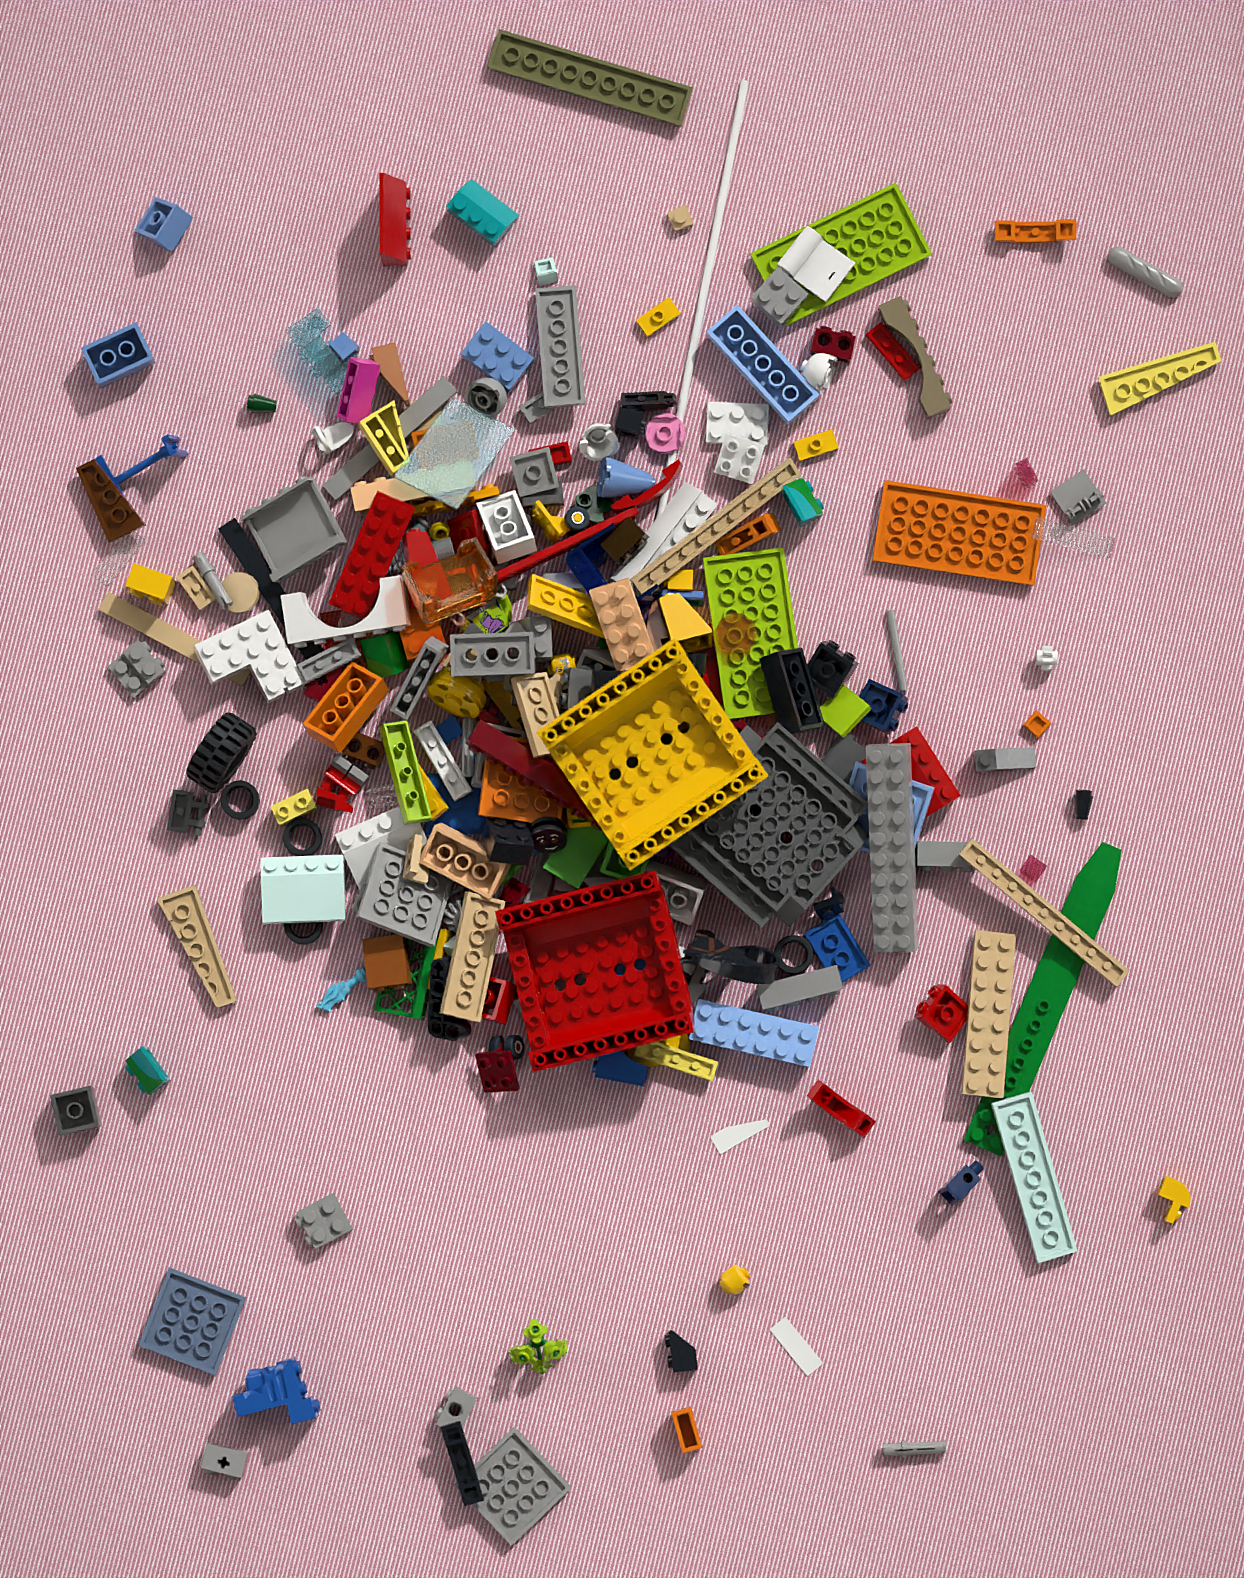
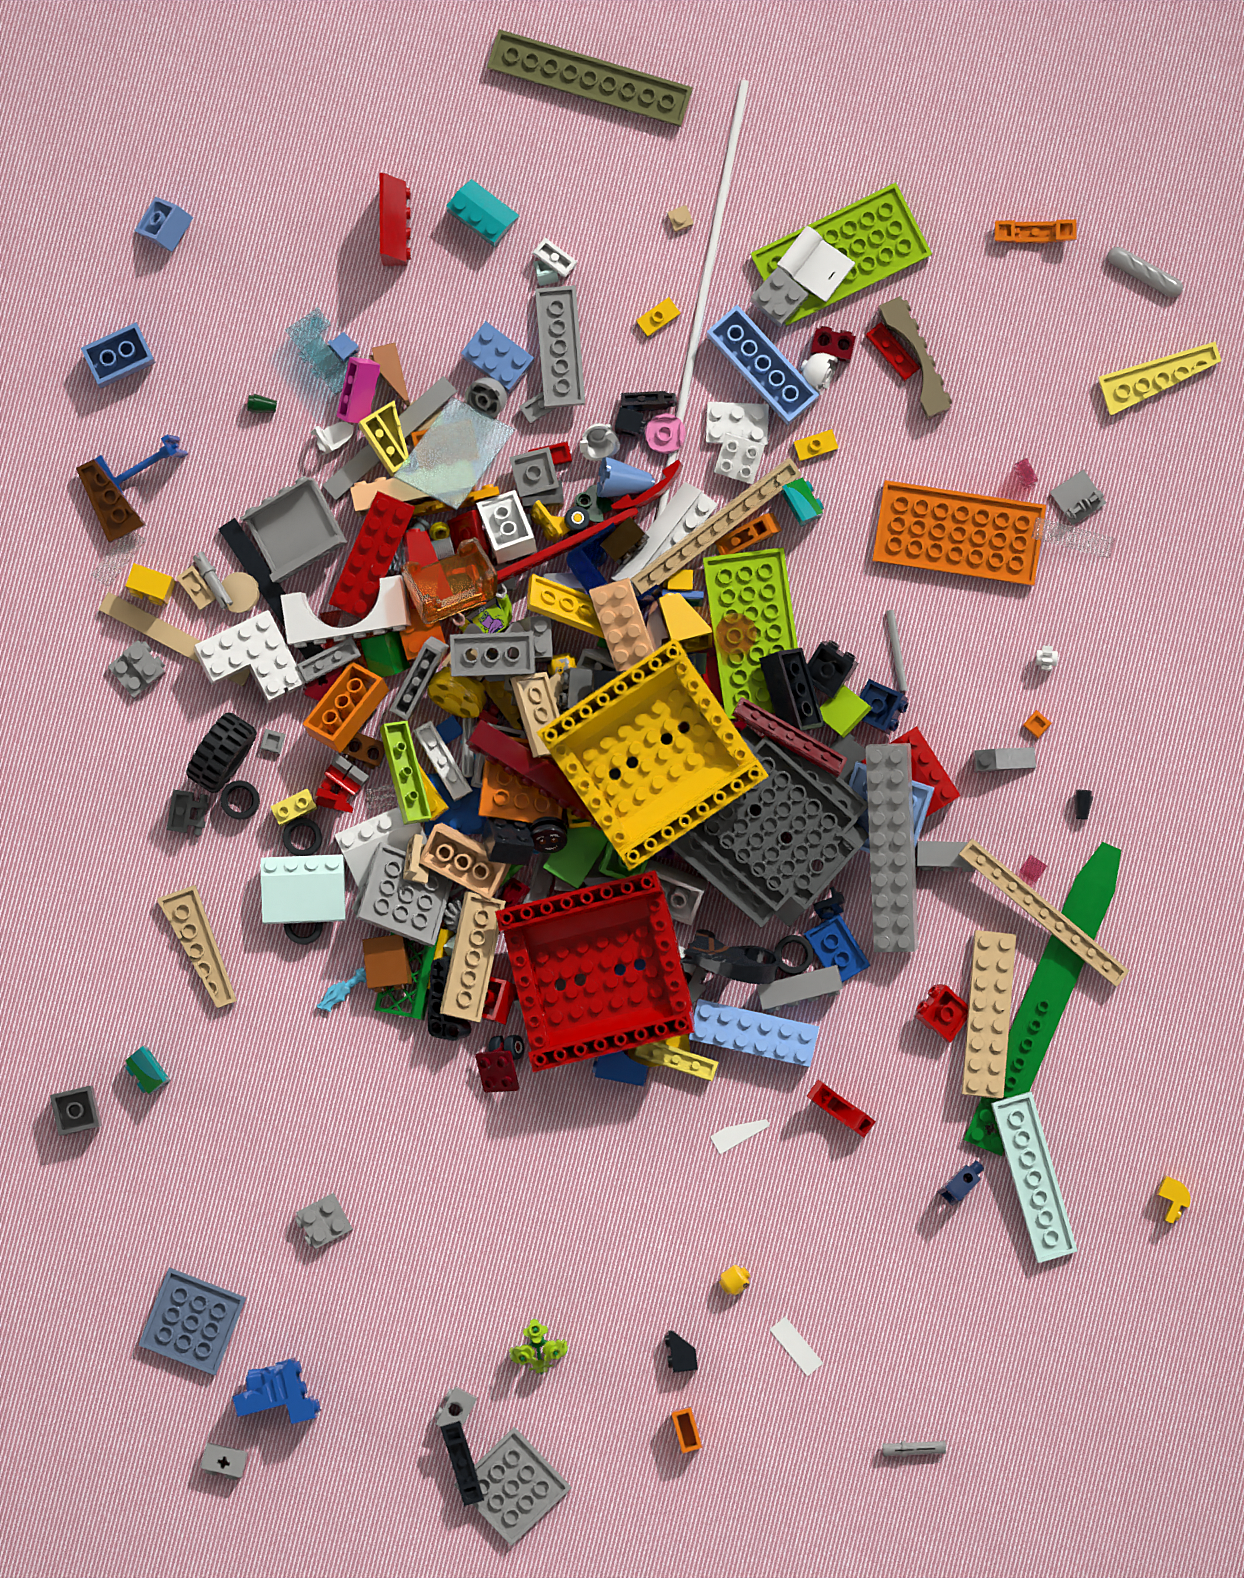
(273, 741): none -> light grey tile
(555, 257): none -> white slope
(789, 736): none -> dark red tile

